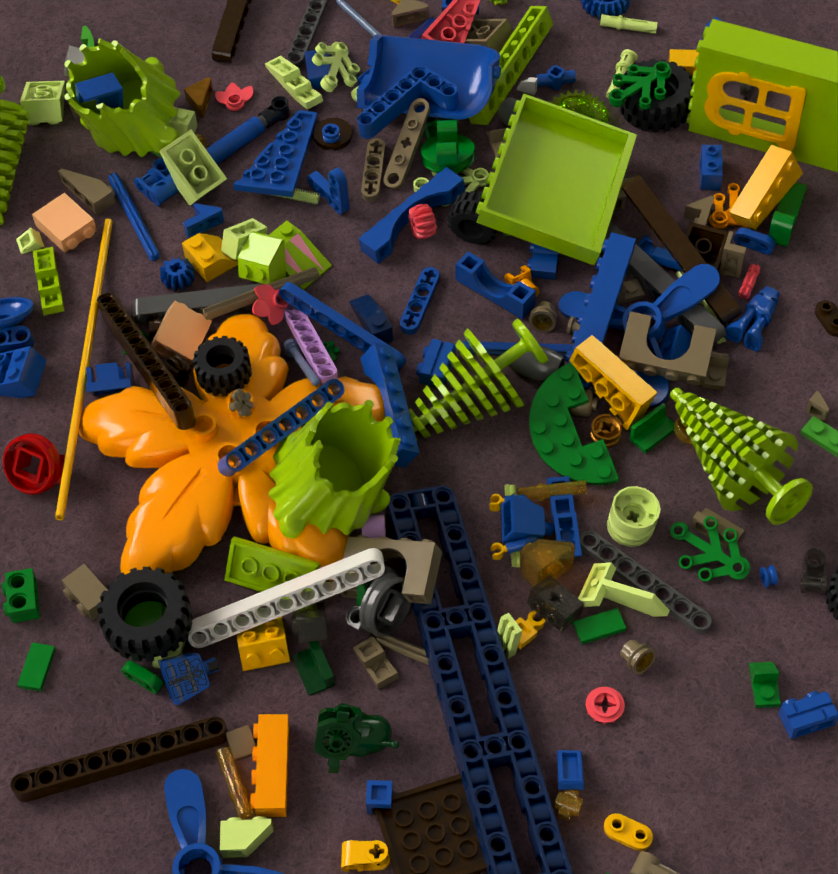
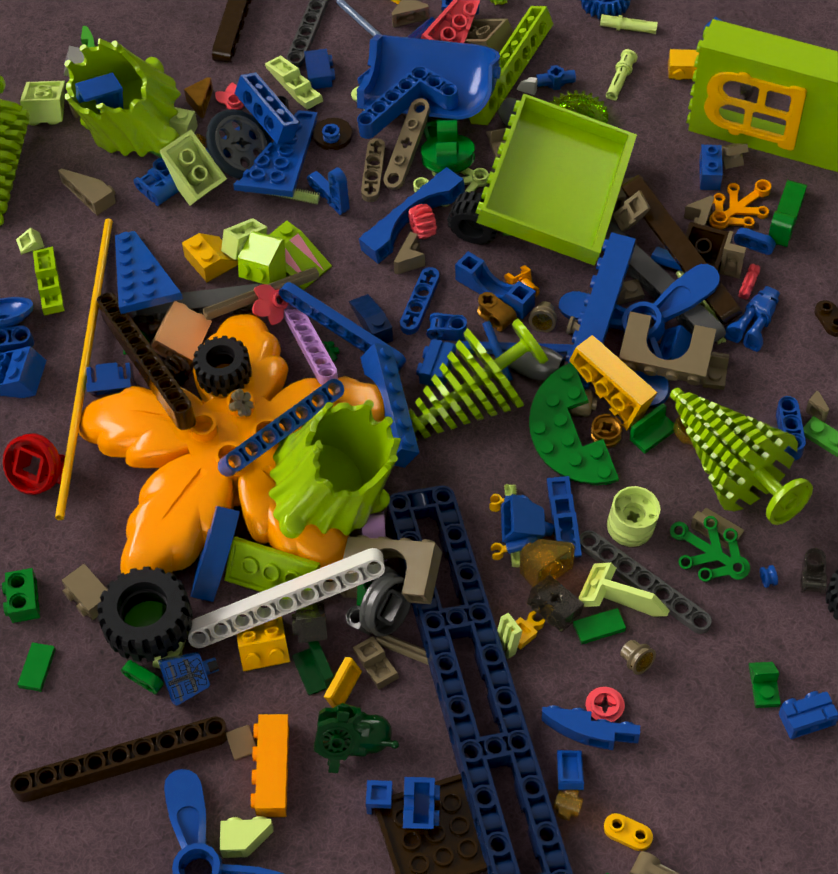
(64, 222): light nougat brick -> none
(134, 217): blue axle -> none
(140, 276): none -> blue wing
(177, 273): blue gear -> none
(205, 219): blue slope -> none
(215, 554): none -> blue slope
(223, 122): none -> dark grey wedge
(242, 807): clear yellow pin -> none
(266, 108): none -> blue brick
(293, 350): sand blue piece -> none
(339, 52): yellowish green plant -> none
(343, 682): none -> yellow tile
(361, 855): yellow piece -> none
(409, 255): none -> dark tan slope
(420, 803): none -> blue cylinder
(448, 327): none -> blue piece
(495, 311): none -> pearl gold piece
(495, 346): none -> blue bar
(543, 262): blue brick -> none
(545, 491): clear yellow pin -> none
(578, 726): none -> blue slope
(633, 211): none -> dark tan slope
(646, 245): blue tile -> none
(659, 72): green plant -> none
(664, 112): black tyre -> none
(732, 155): none -> dark tan slope
(766, 187): yellow wedge -> none
(792, 420): none -> blue beam

